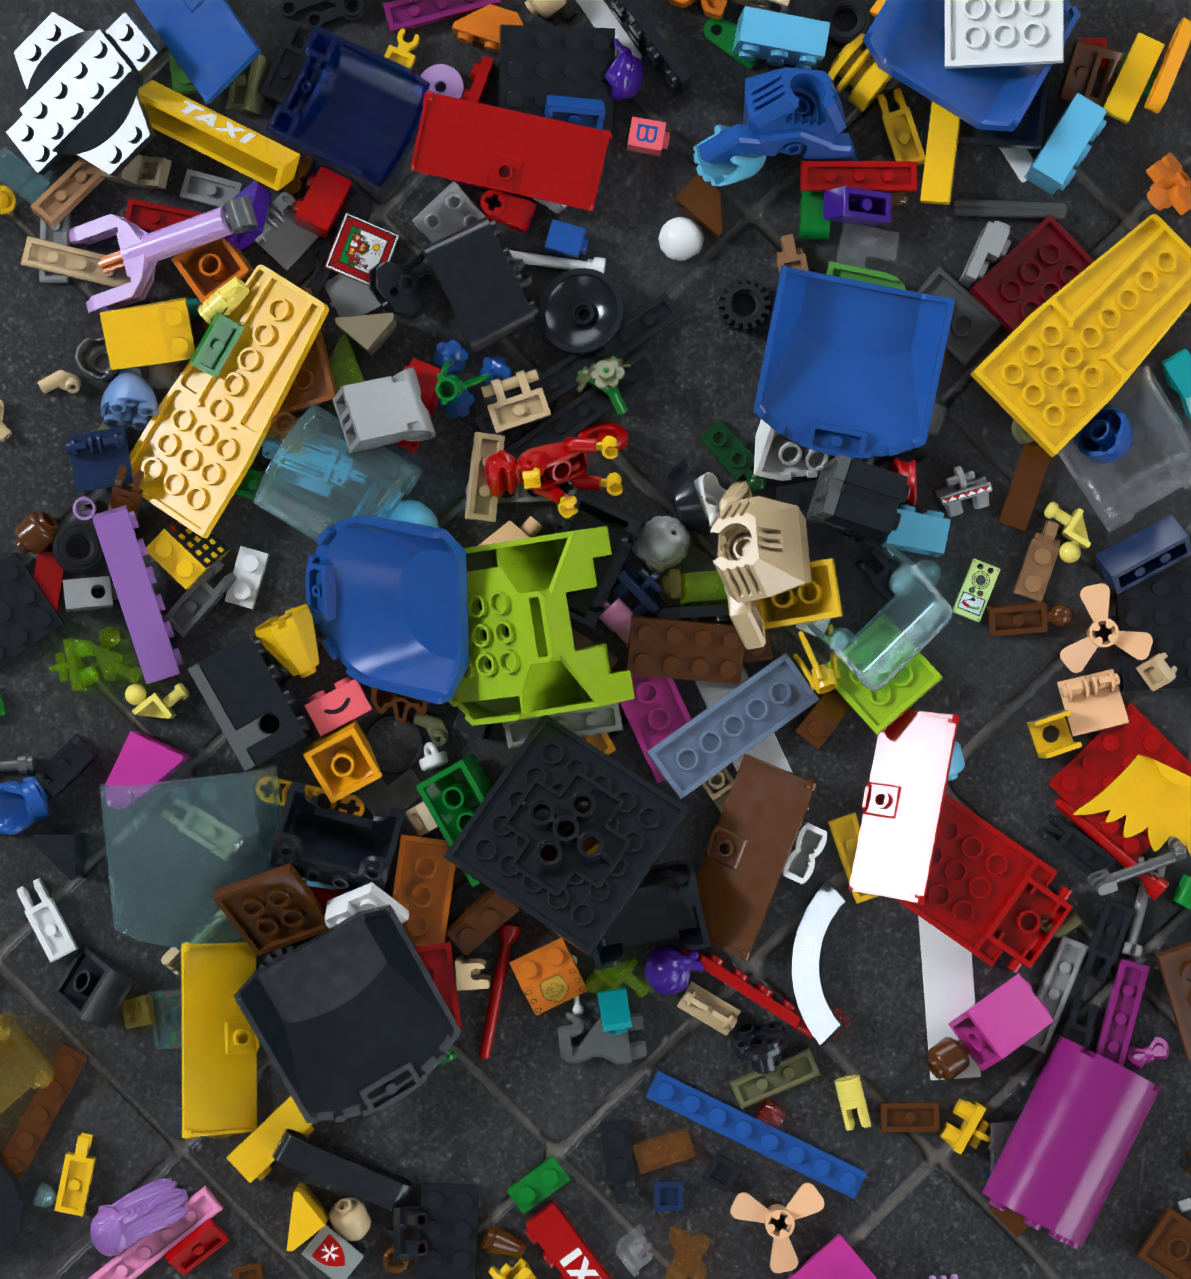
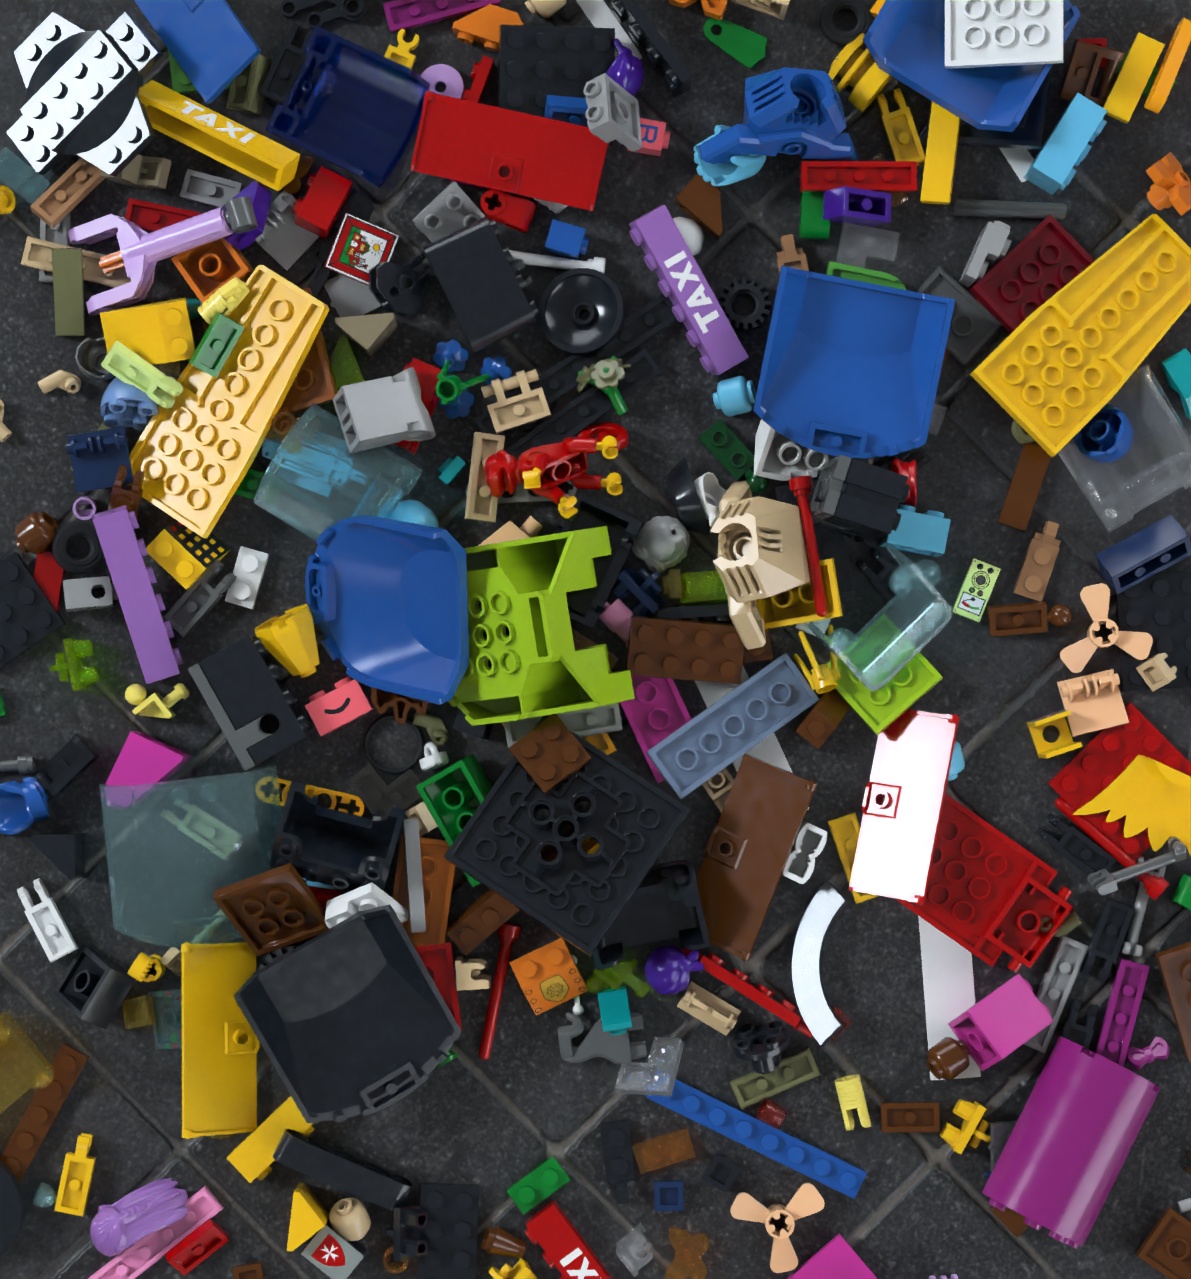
(68, 291): none -> olive tile
(110, 660): clear neon green piece -> none
(138, 372): none -> yellowish green hinge
(142, 965): none -> yellow connector
(342, 761): light orange slope -> none
(414, 875): none -> light grey beam
(451, 470): none -> teal plate
(550, 753): none -> reddish brown plate
(612, 112): none -> light grey plate
(657, 1075): none -> clear plate
(687, 290): none -> medium lavender brick
(735, 396): none -> medium azure head
(780, 38): medium azure brick -> none
(802, 488): none -> red piece
(962, 487): light grey hips -> none
(1073, 531): light yellow piece -> none

